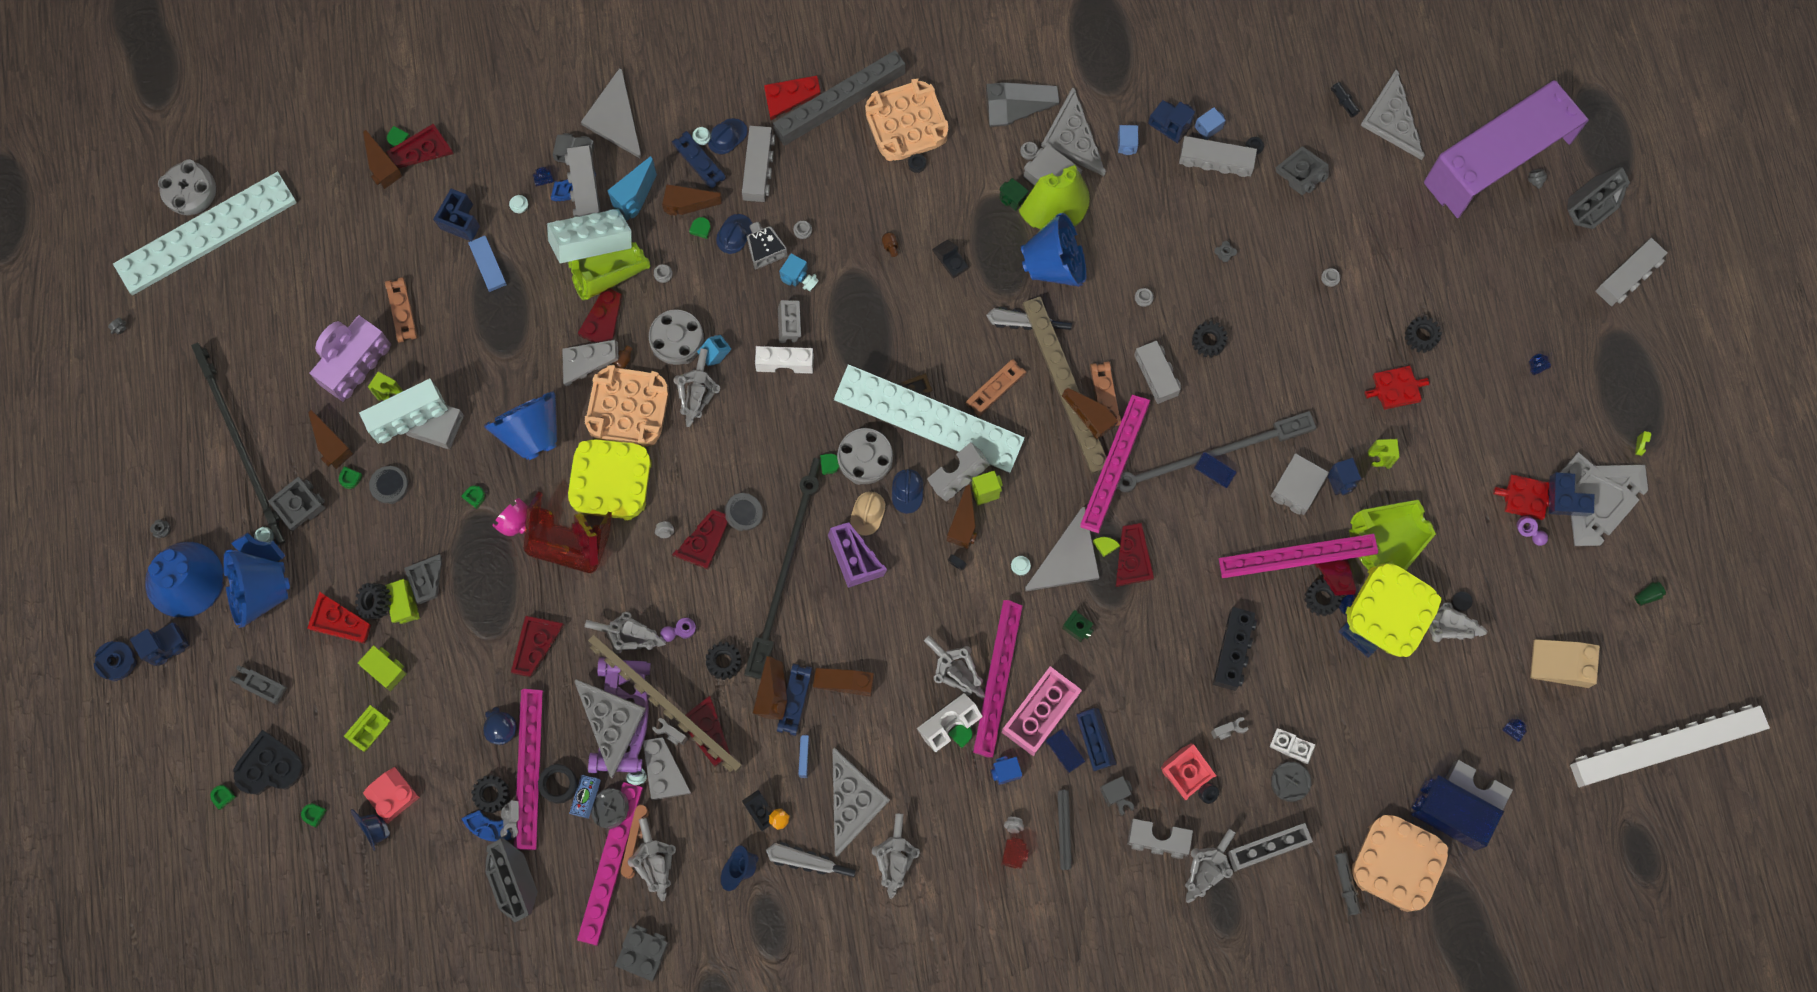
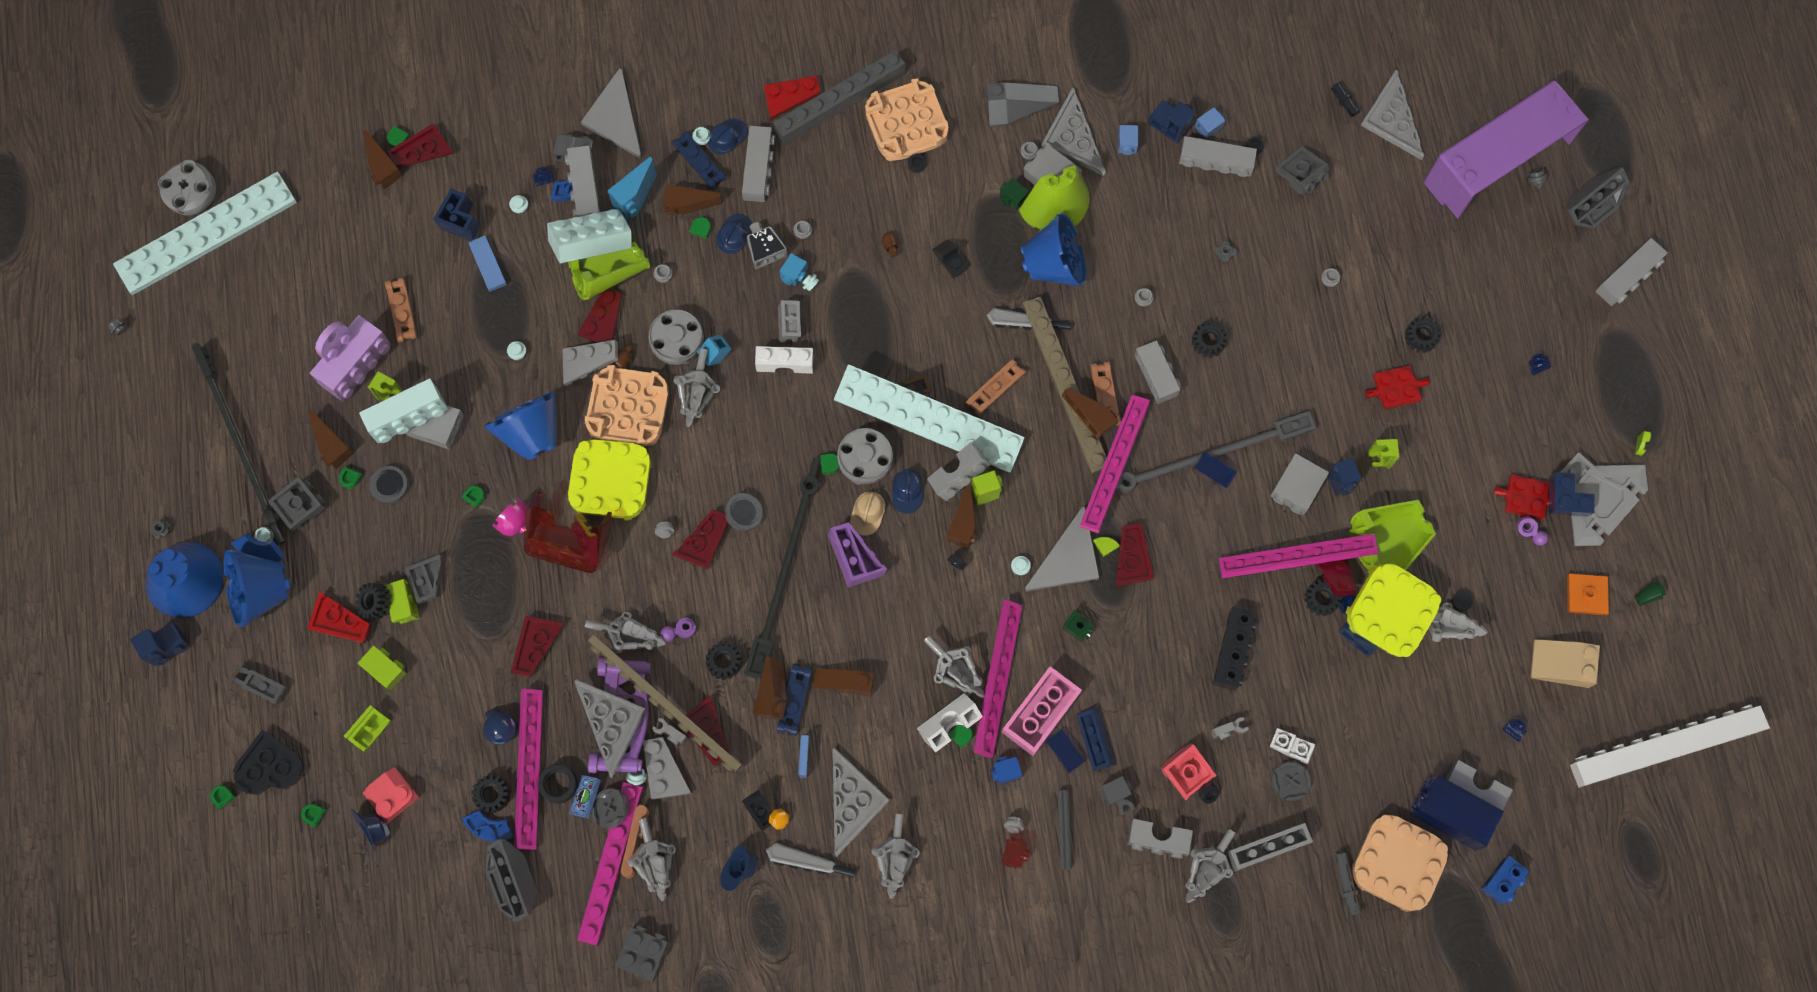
(122, 668): dark blue plate -> none
(510, 816): light grey plate -> none
(516, 350): none -> light aqua plate
(1505, 880): none -> blue brick
(1587, 594): none -> orange plate

